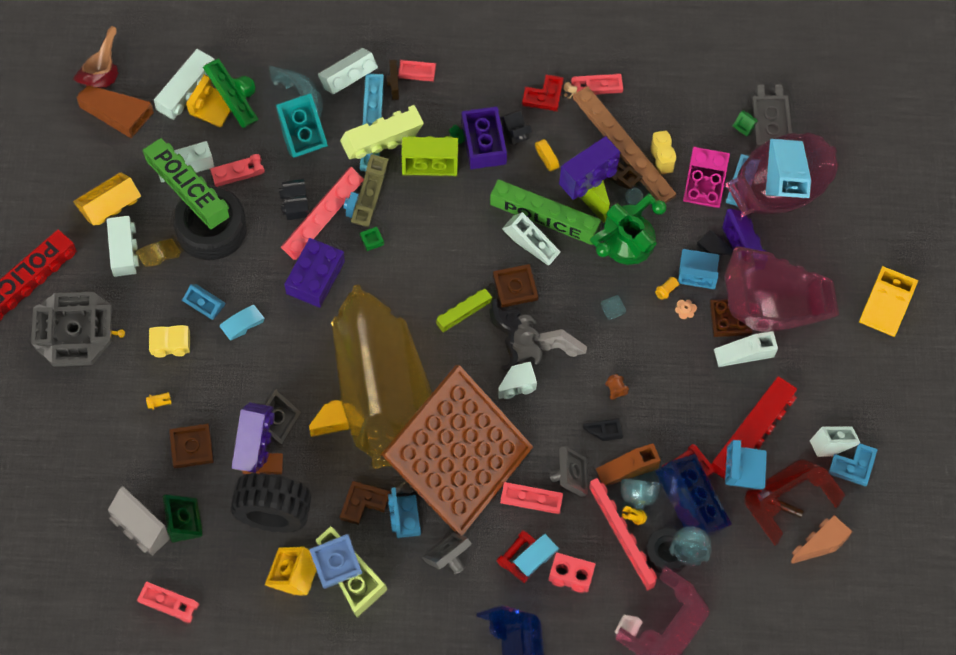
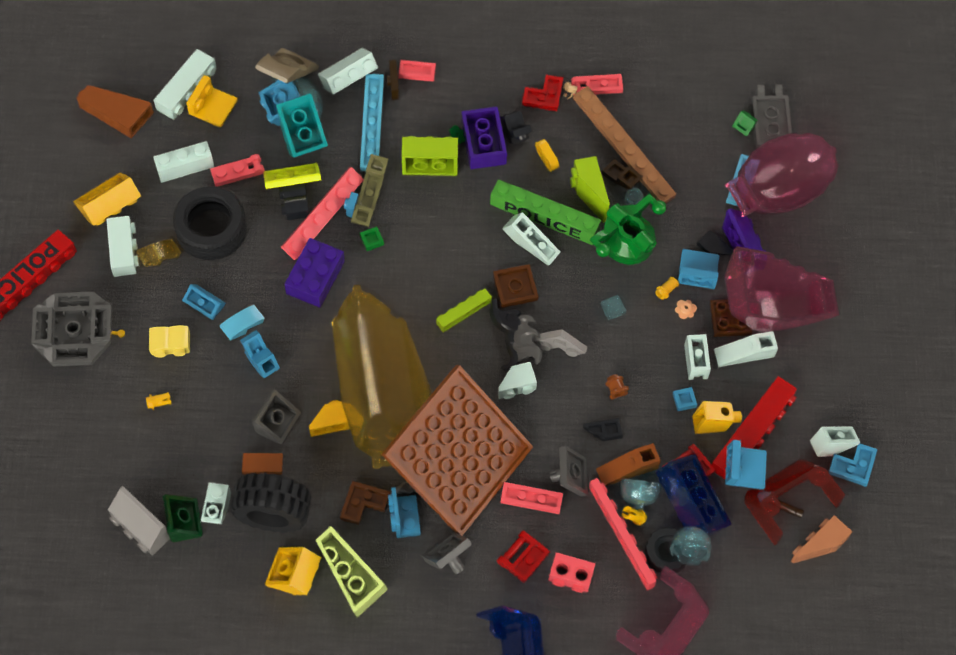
(99, 69): hat -> none
(167, 601): coral plate -> none
(186, 183): bright green brick -> none
(191, 446): reddish brown plate -> none
(216, 503): none -> light aqua slope
(233, 91): green plate -> none
(253, 437): brick -> none
(259, 354): none -> dark azure brick
(275, 94): none -> dark azure plate
(286, 65): none -> dark tan slope
(291, 175): none -> neon yellow tile
(335, 561): medium blue plate -> none
(381, 134): yellowish green wedge -> none
(536, 554): medium azure slope -> none
(589, 168): dark purple brick -> none
(630, 624): white plate -> none
(663, 152): light yellow brick -> none
(684, 399): none -> dark azure plate
(697, 356): none -> light aqua brick
(706, 177): dark pink slope -> none
(715, 417): none -> yellow torso
(788, 169): medium azure slope -> none
(888, 301): yellow slope -> none

